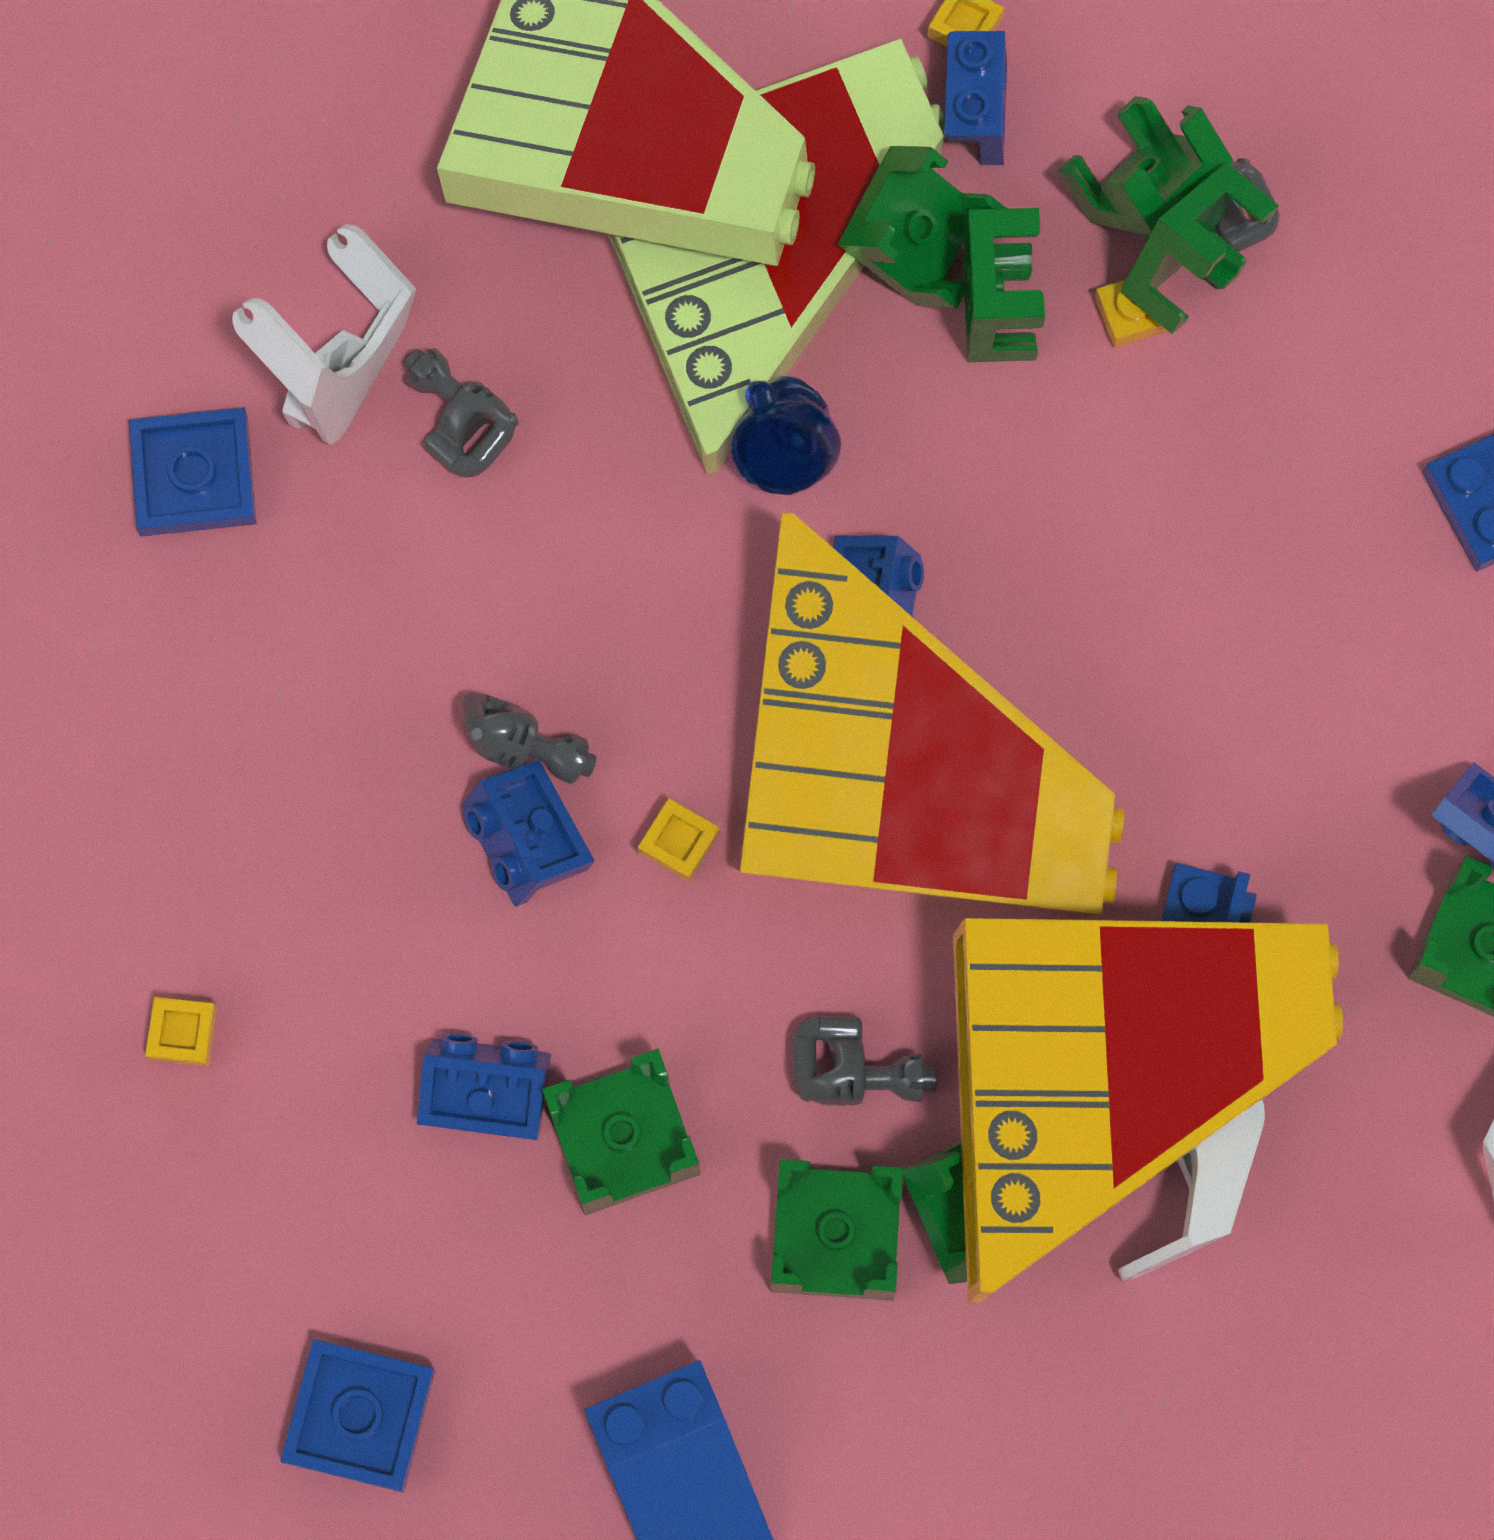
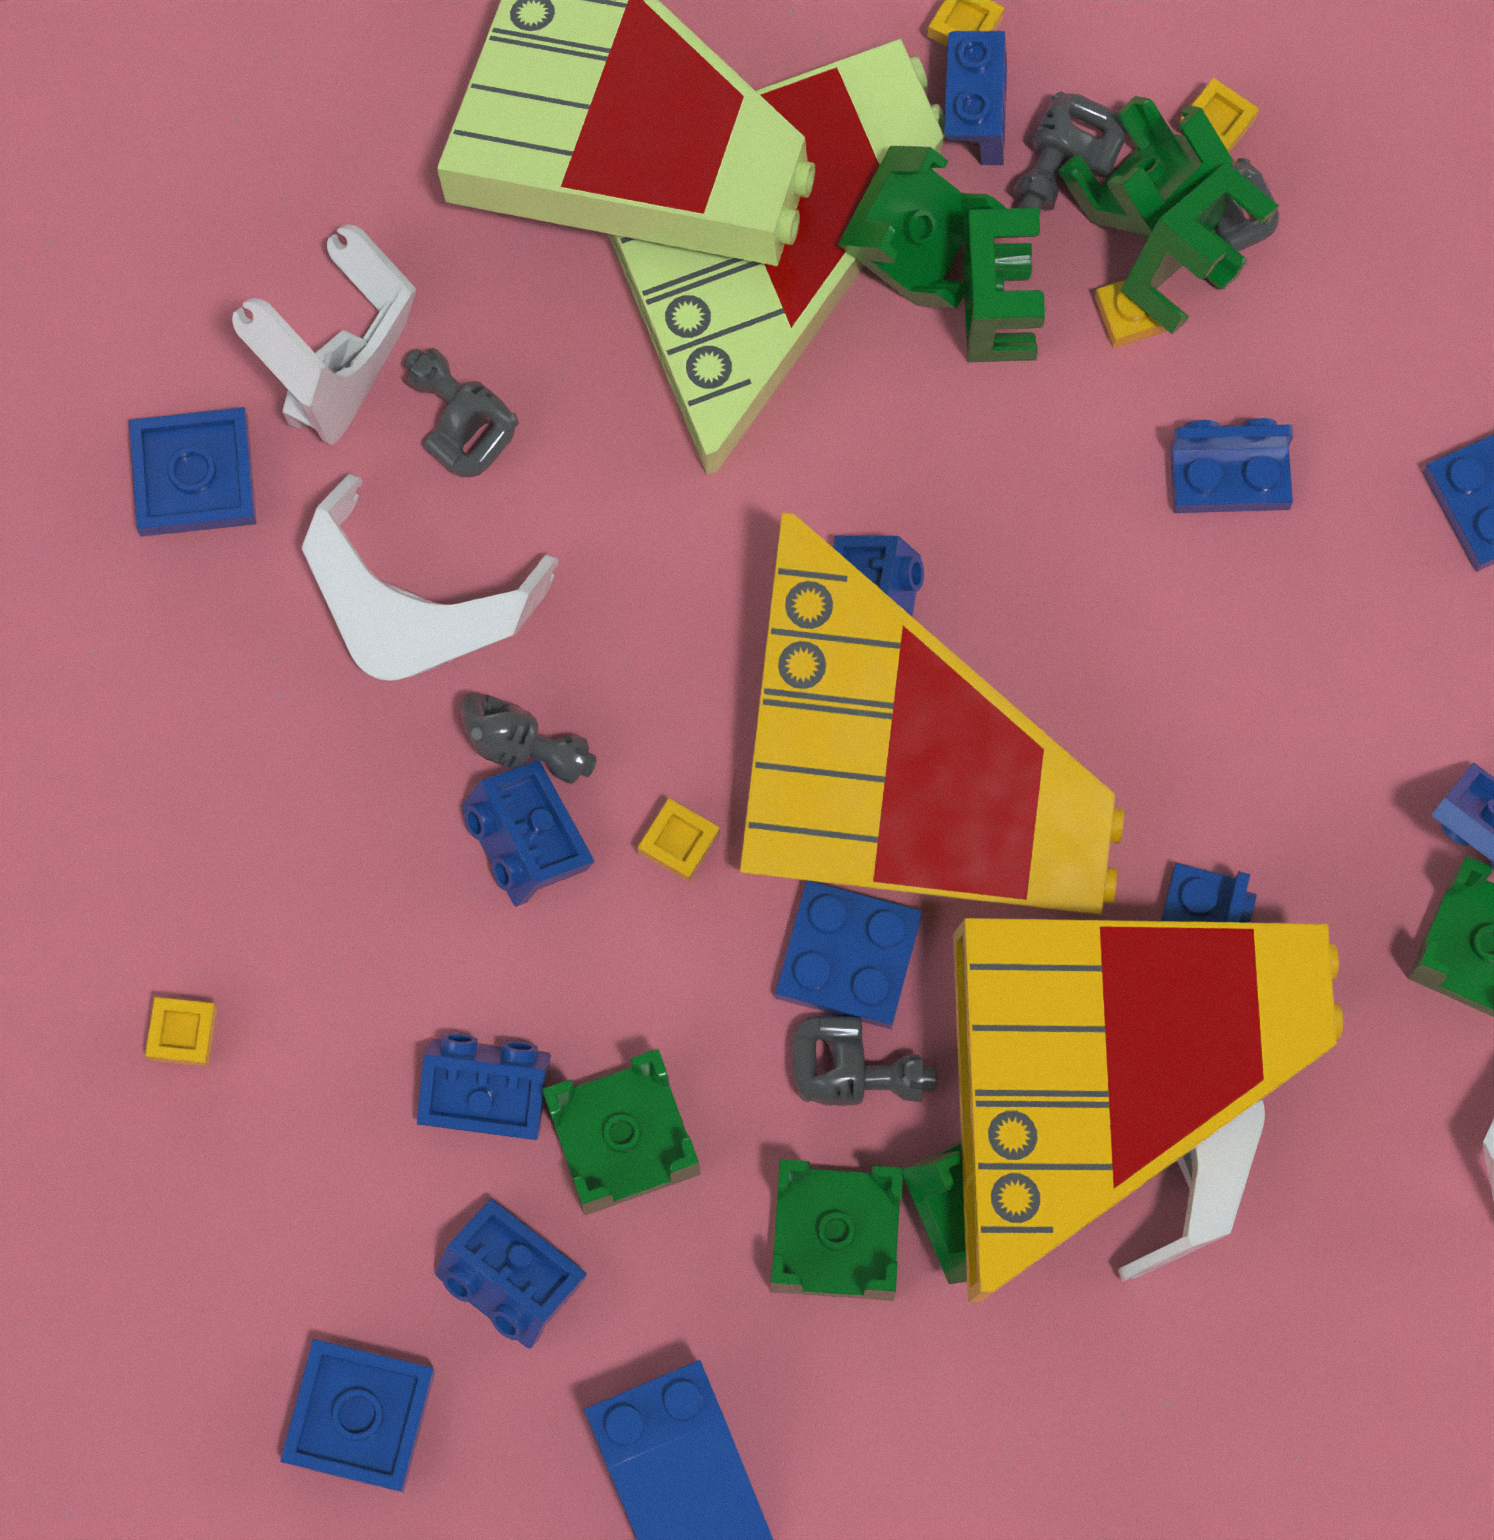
(394, 630): none -> white piece
(508, 1273): none -> blue bracket
(769, 437): clear blue piece -> none
(848, 954): none -> blue plate
(1060, 140): none -> dark grey piece
(1227, 112): none -> yellow plate
(1231, 467): none -> blue bracket

